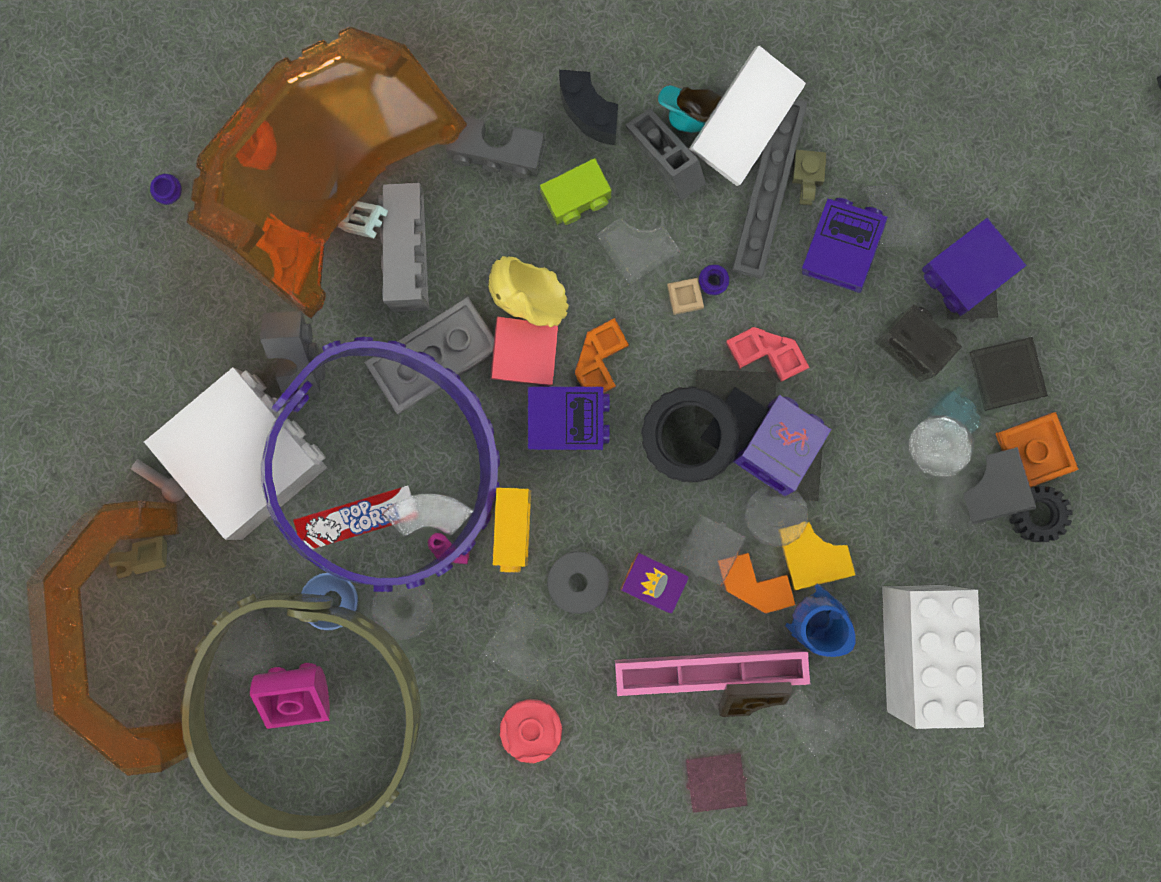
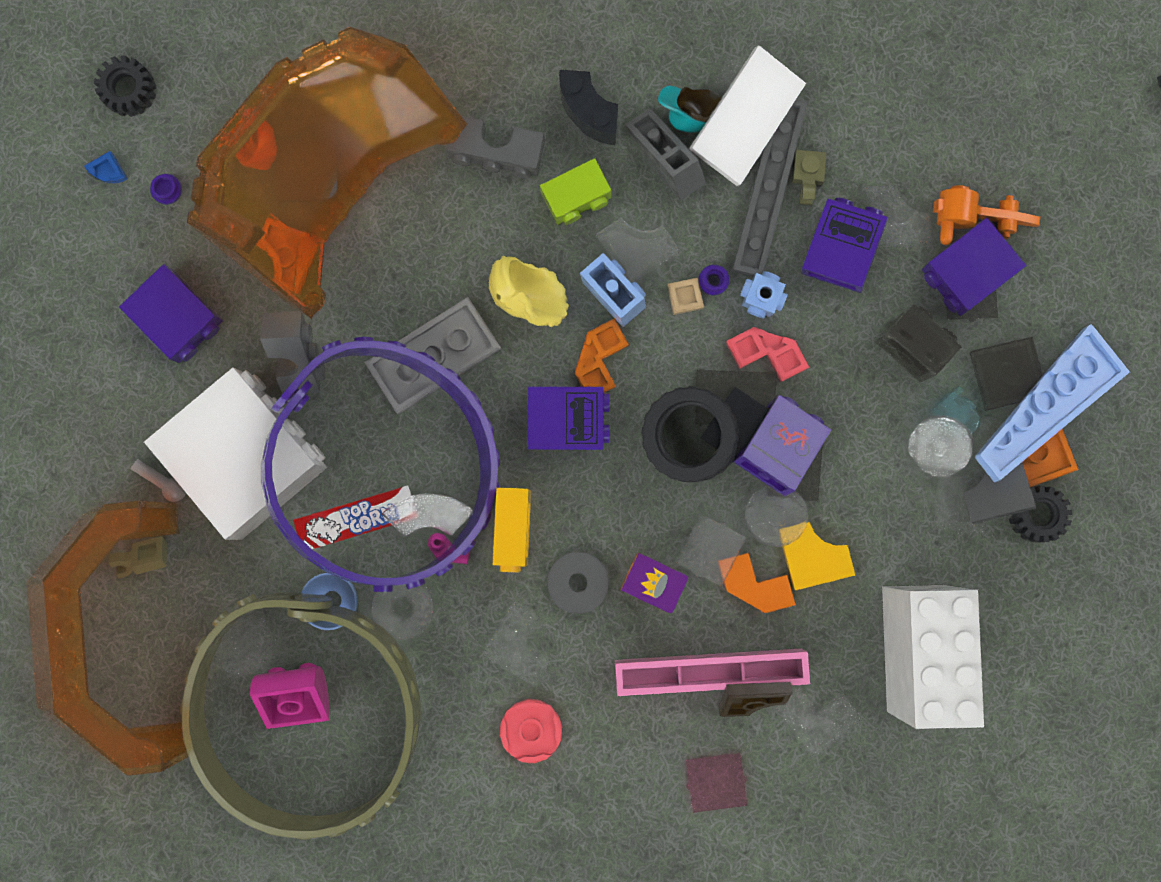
(106, 169): none -> blue tile
(118, 70): none -> black tyre
(171, 314): none -> dark purple brick
(369, 222): light aqua tile -> none
(404, 248): light grey wedge -> none
(523, 352): coral tile -> none
(613, 290): none -> light blue brick
(755, 303): none -> light blue brick
(837, 630): blue helmet -> none
(960, 209): none -> orange piece
(1062, 393): none -> light blue wing

